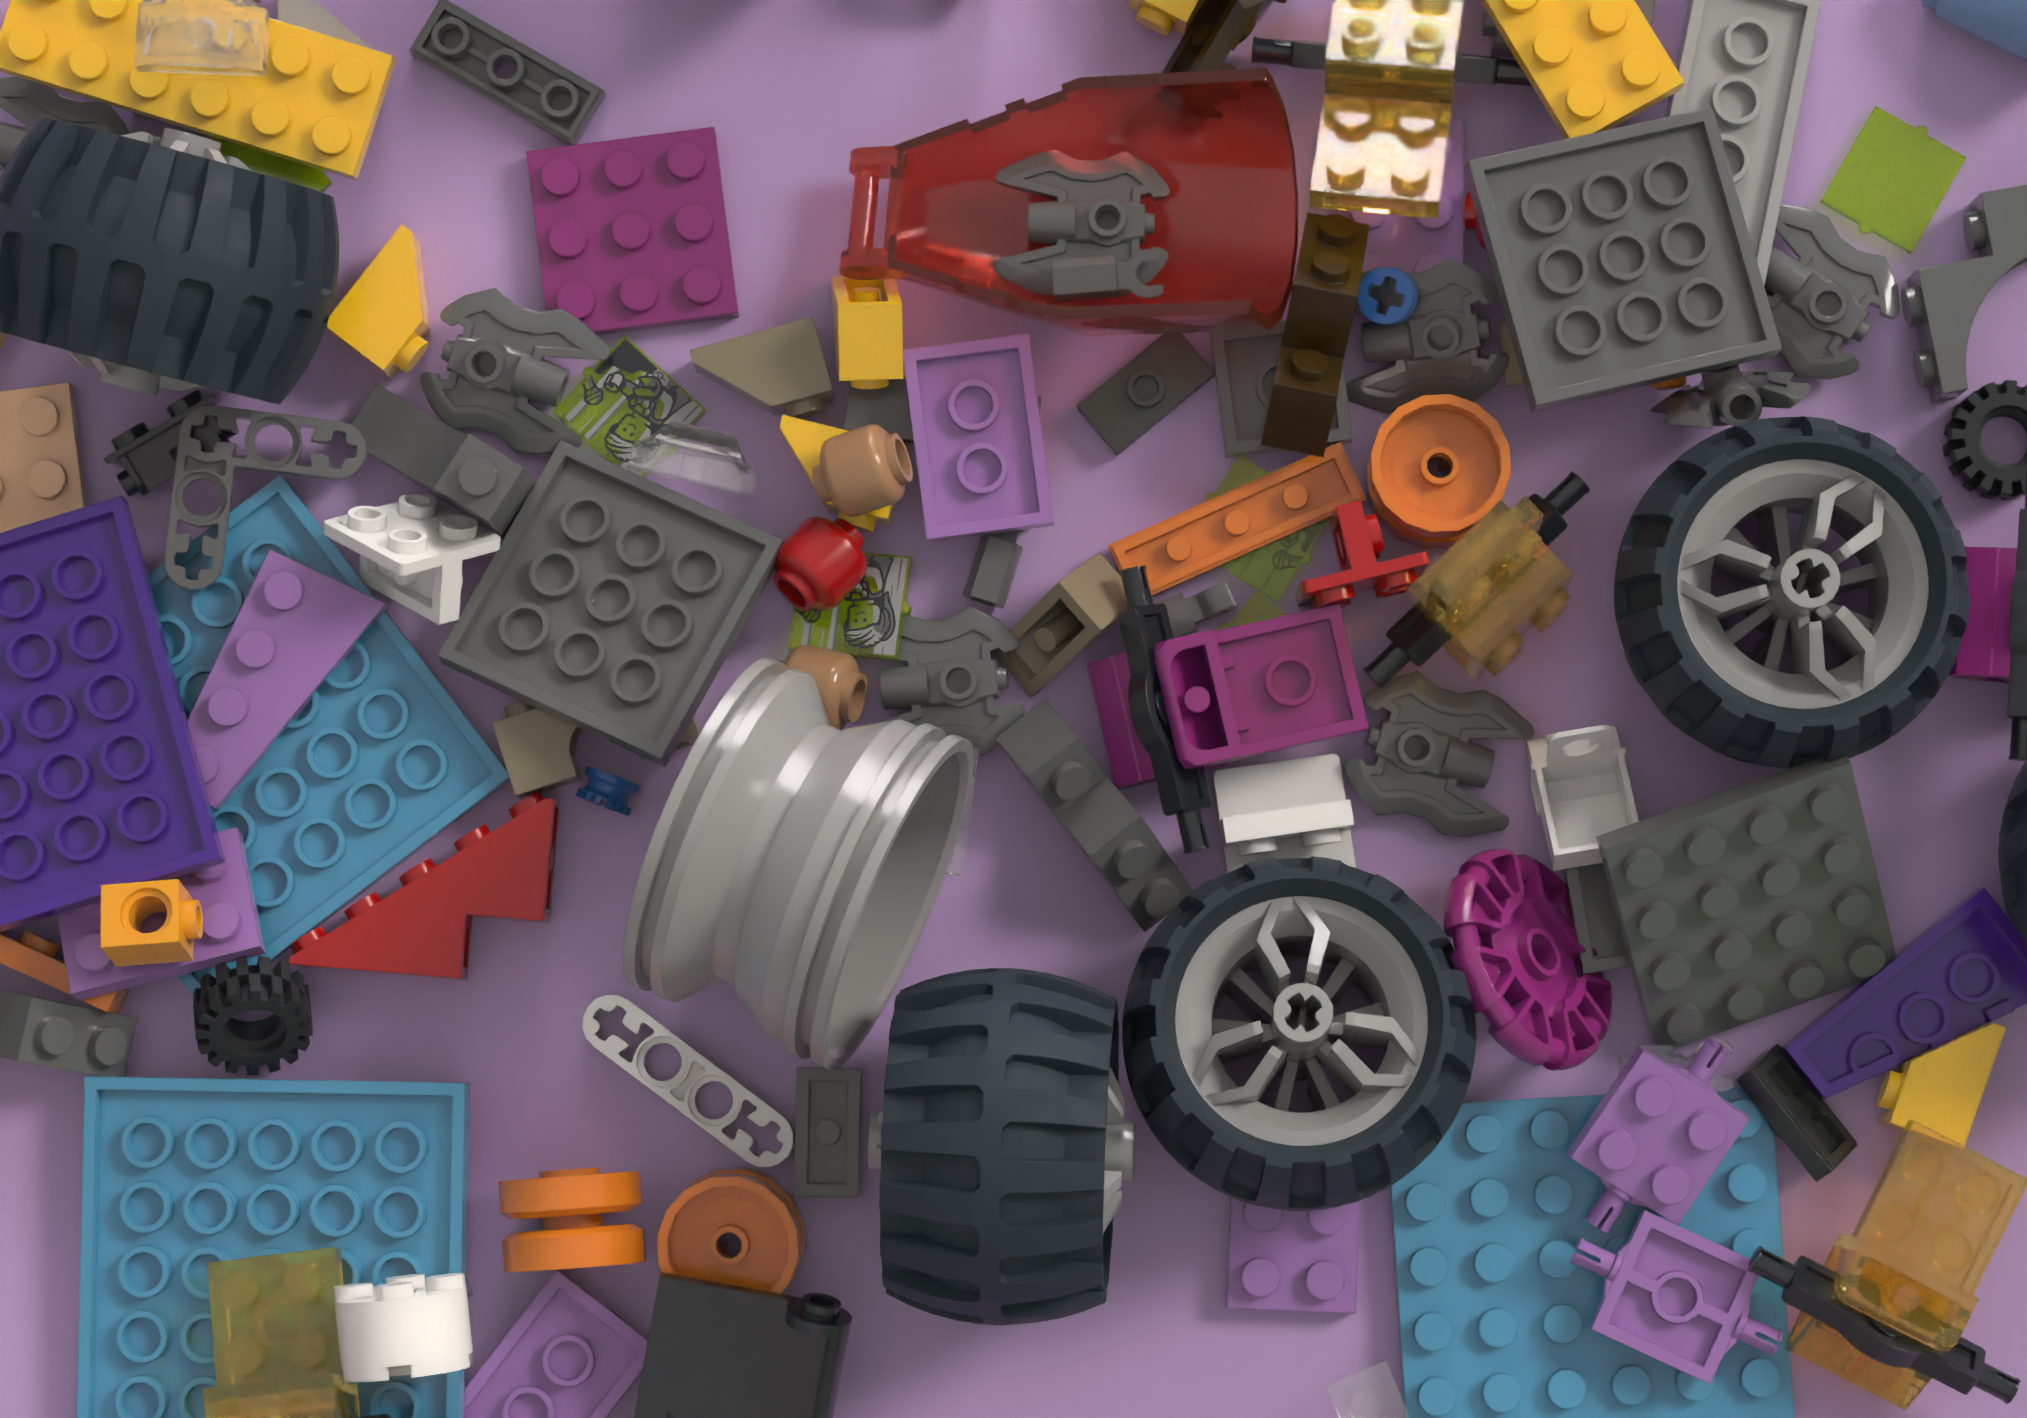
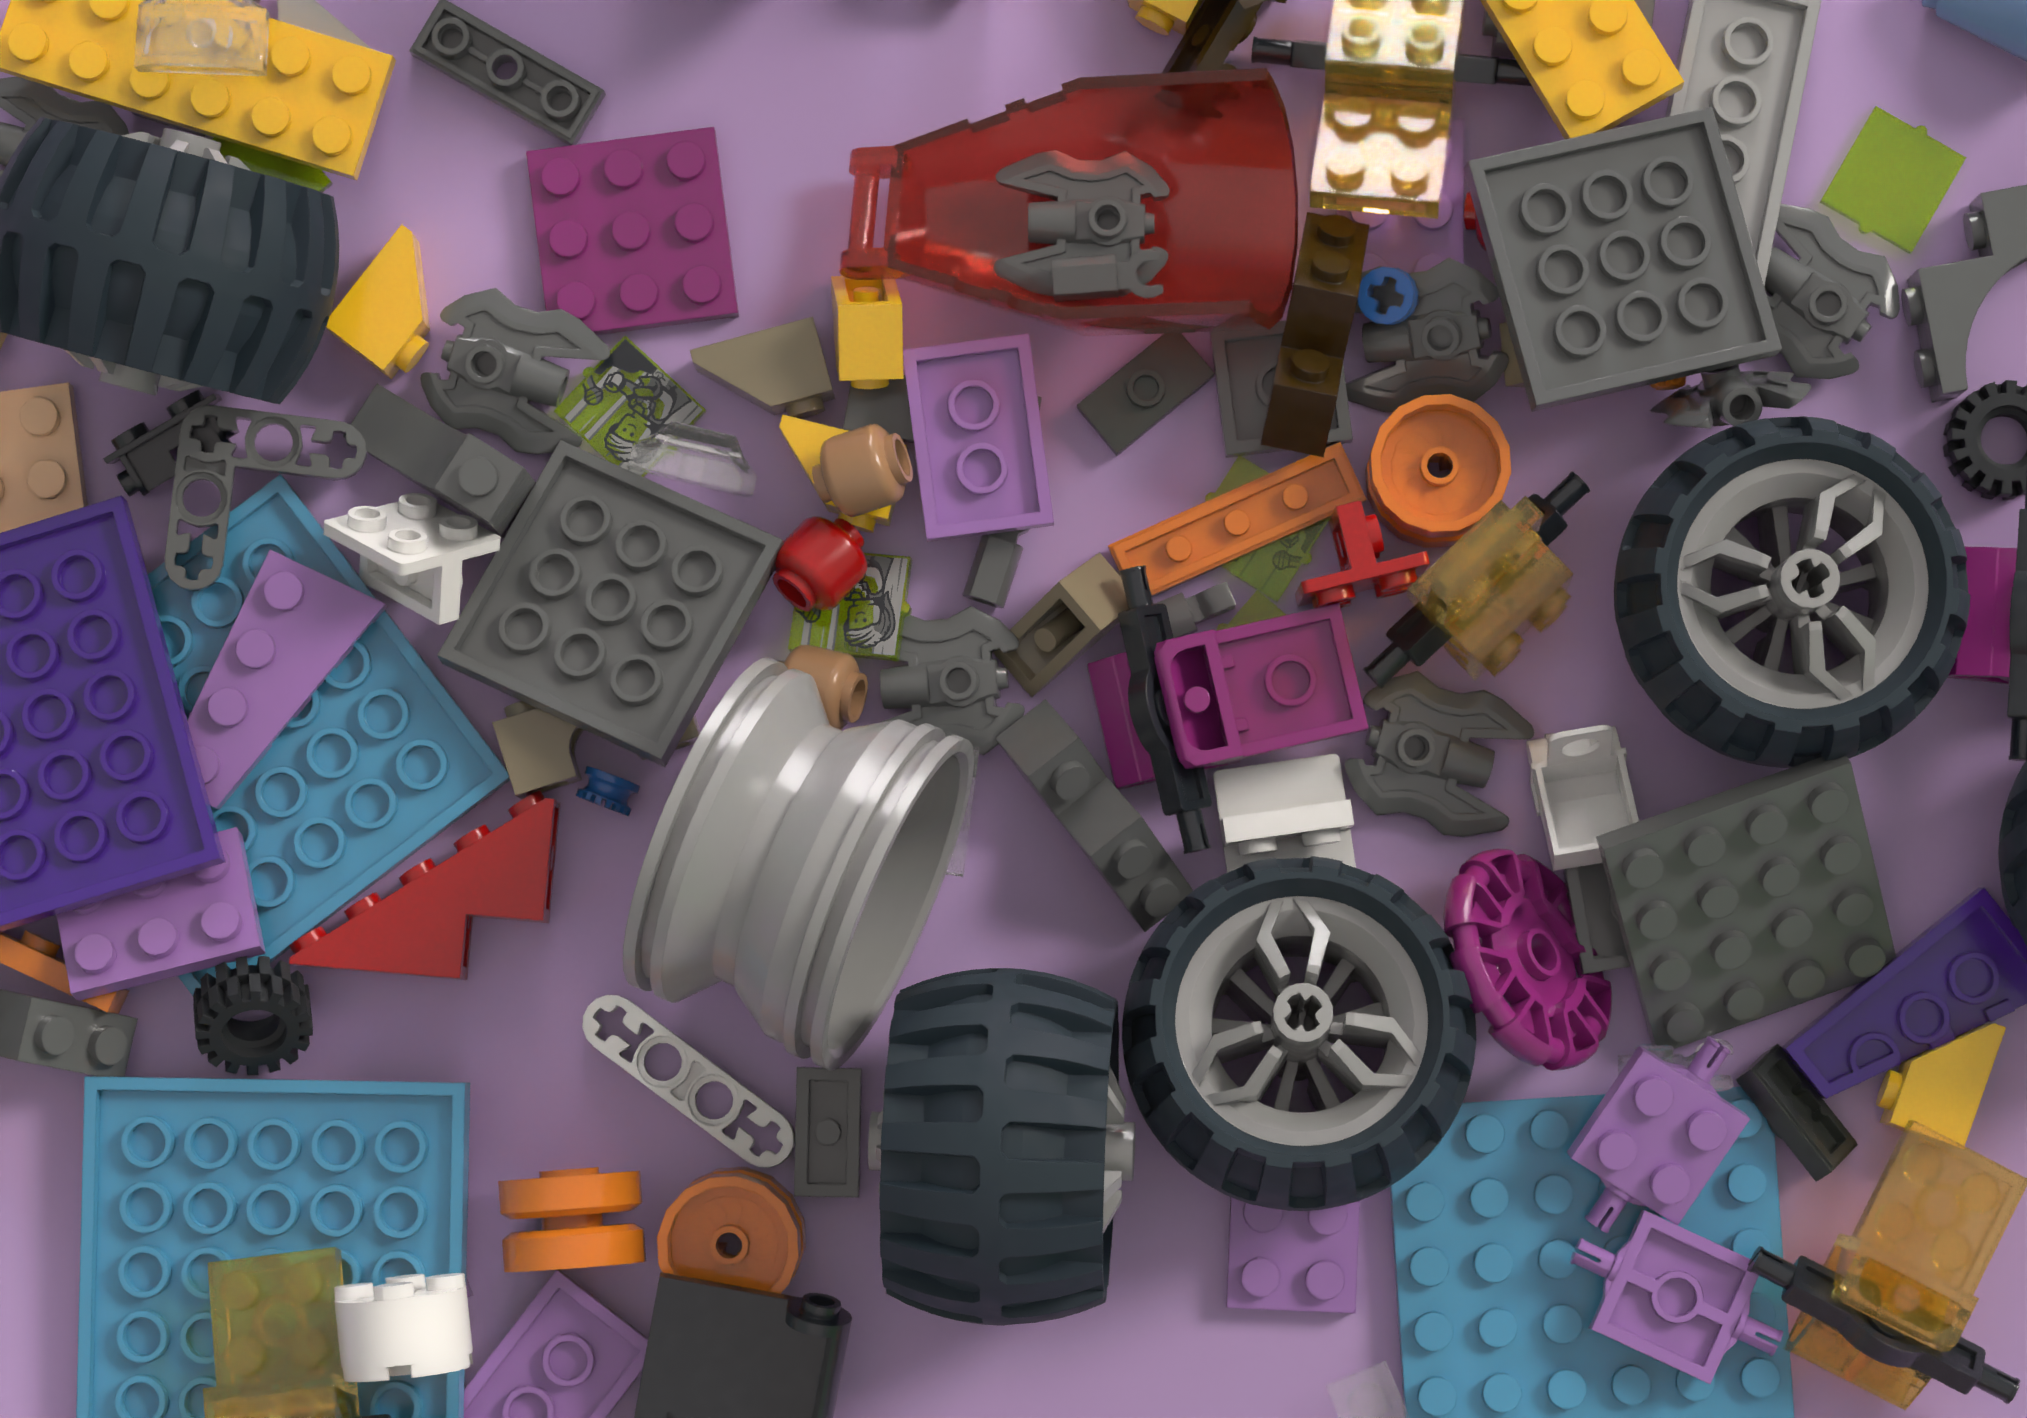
(129, 904): light orange brick -> none

